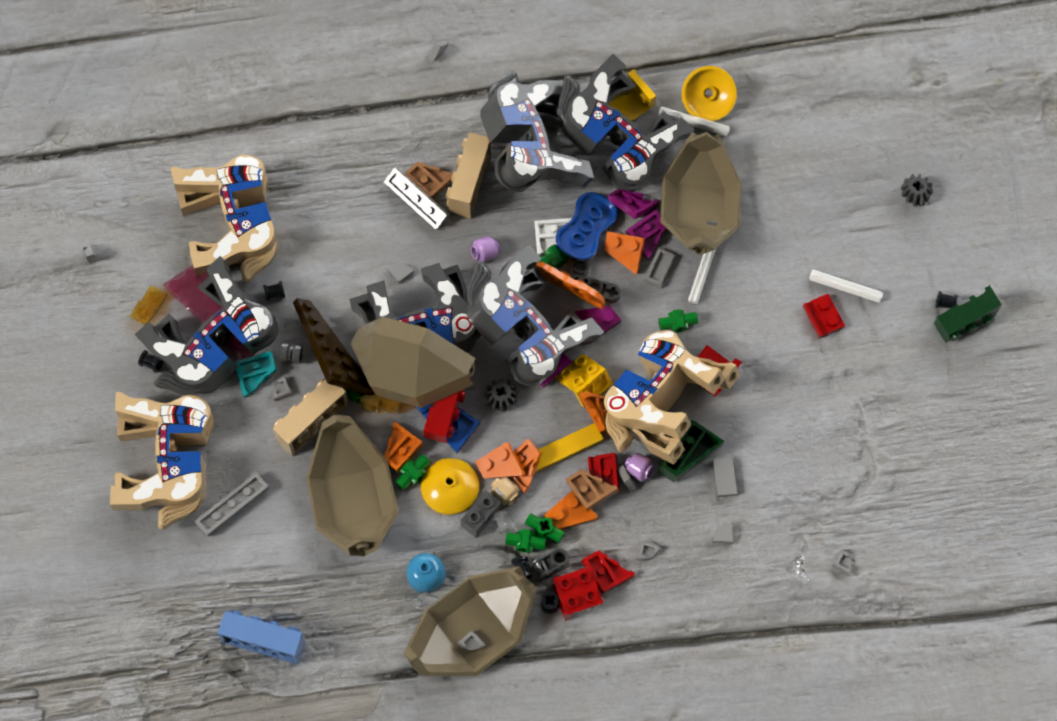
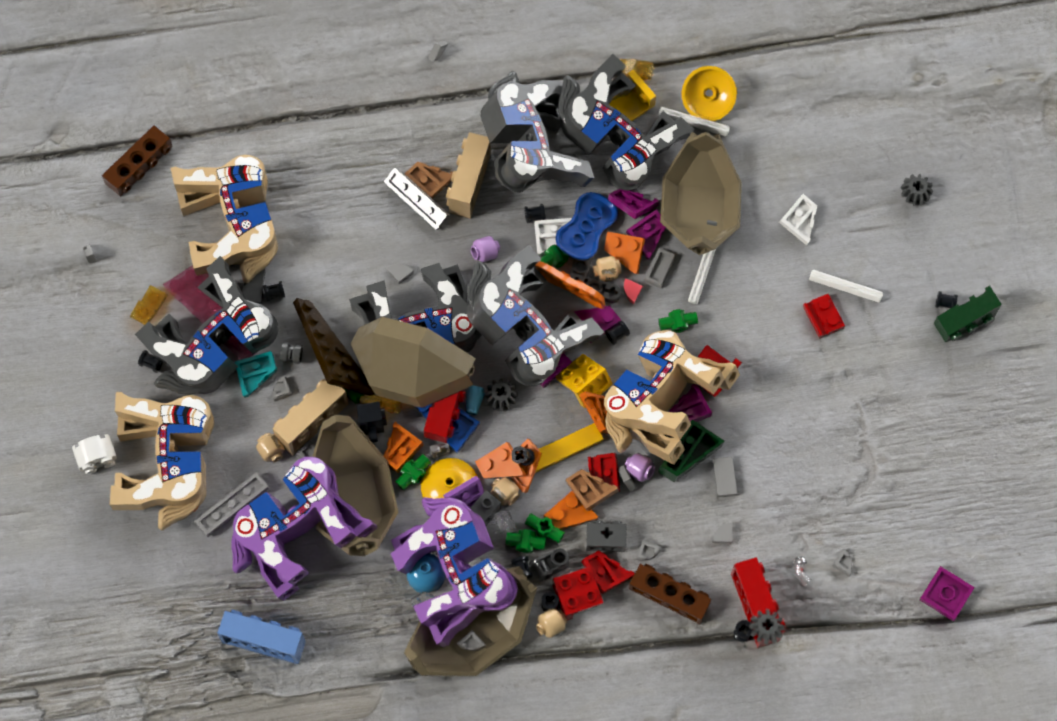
(94, 453): none -> white brick
(139, 151): none -> reddish brown brick
(254, 290): none -> dark grey slope
(267, 526): none -> medium lavender animal
(270, 448): none -> tan head
(306, 450): none -> light grey tile
(371, 419): none -> black brick
(439, 450): none -> light grey tile
(459, 539): none -> medium lavender animal
(467, 492): none -> medium lavender wing
(474, 398): none -> medium azure cone
(518, 458): none -> black bush
(534, 213): none -> black bush
(551, 622): none -> tan head
(596, 540): none -> dark grey brick
(607, 268): none -> tan head
(617, 332): none -> black bush
(632, 290): none -> coral tile
(642, 68): none -> clear yellow slope
(675, 603): none -> reddish brown brick
(693, 405): none -> magenta wing
(739, 635): none -> black bush
(754, 592): none -> red brick
(759, 630): none -> dark grey gear
(800, 219): none -> white wing
(946, 593): none -> magenta plate

